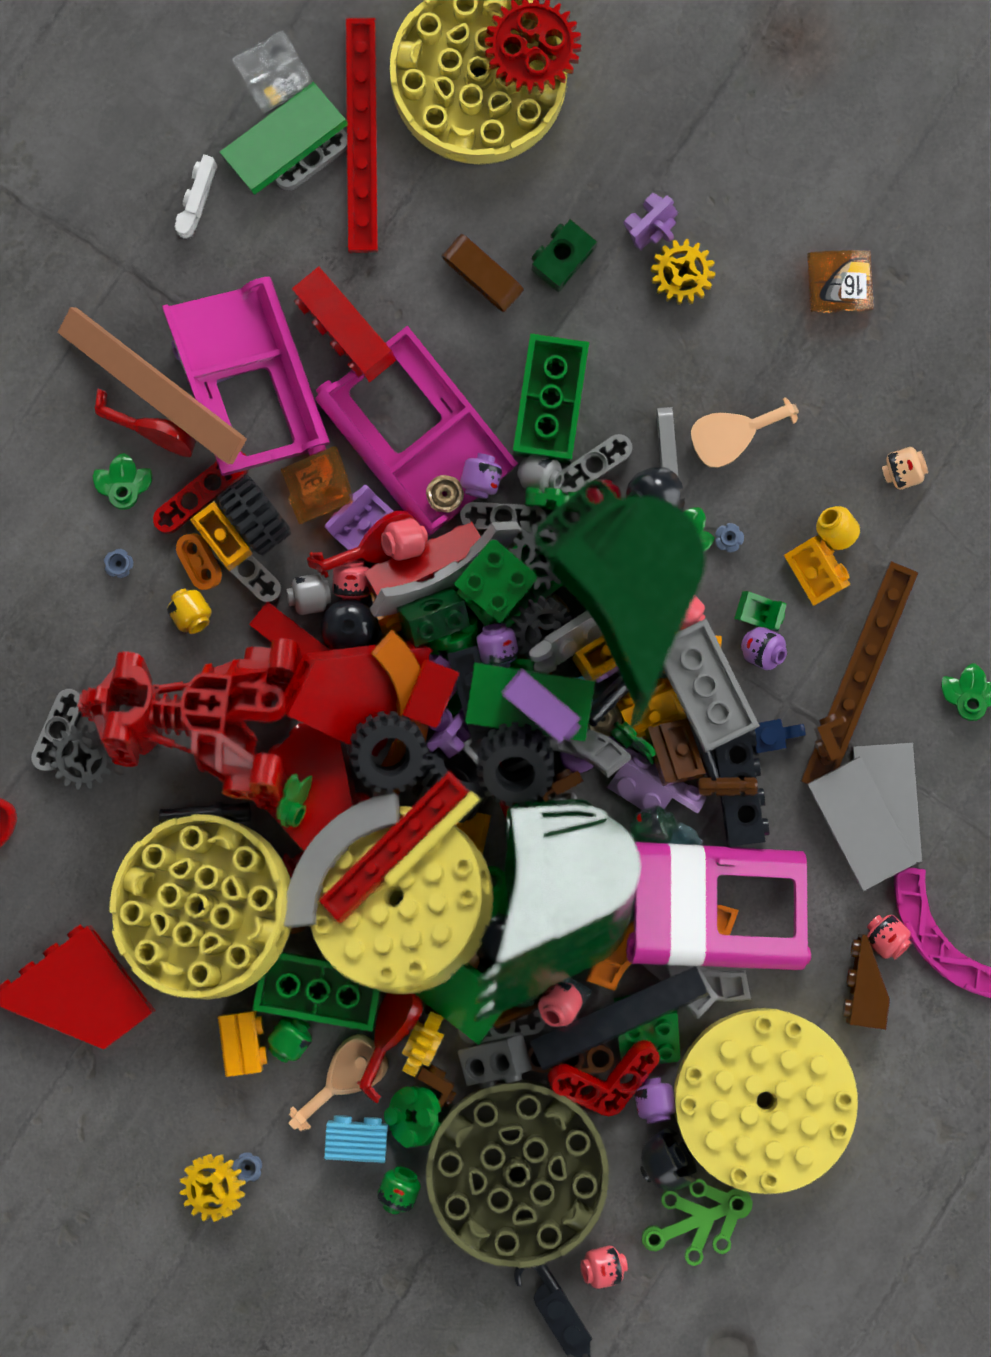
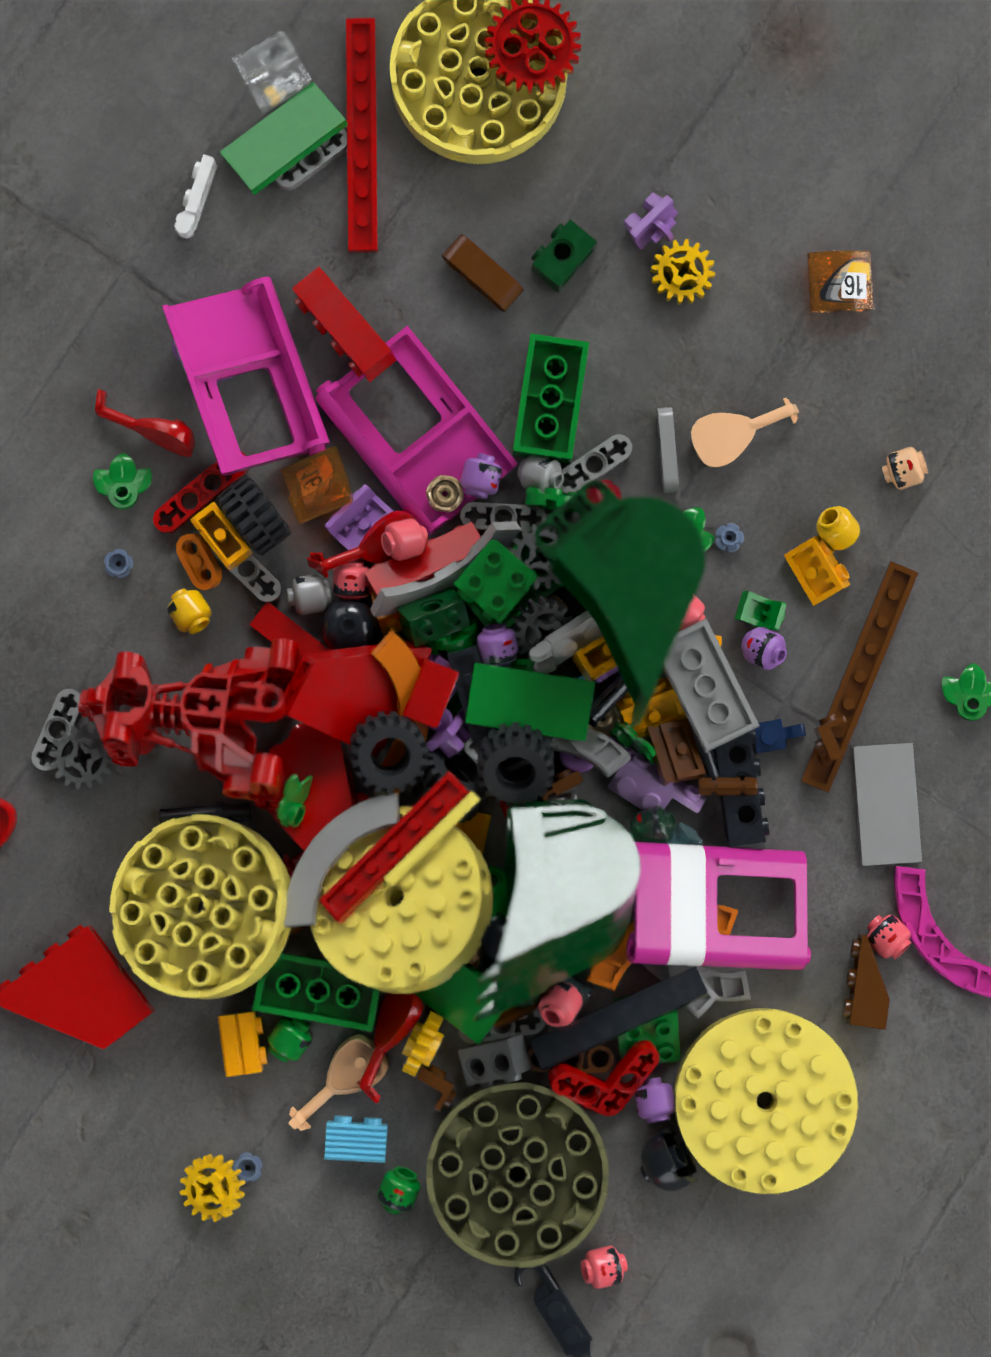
(152, 385): nougat tile -> none
(400, 1120): green plate -> none
(542, 706): medium lavender brick -> none
(657, 483): black cylinder -> none
(701, 1219): bright green plant -> none
(861, 823): light grey tile -> none

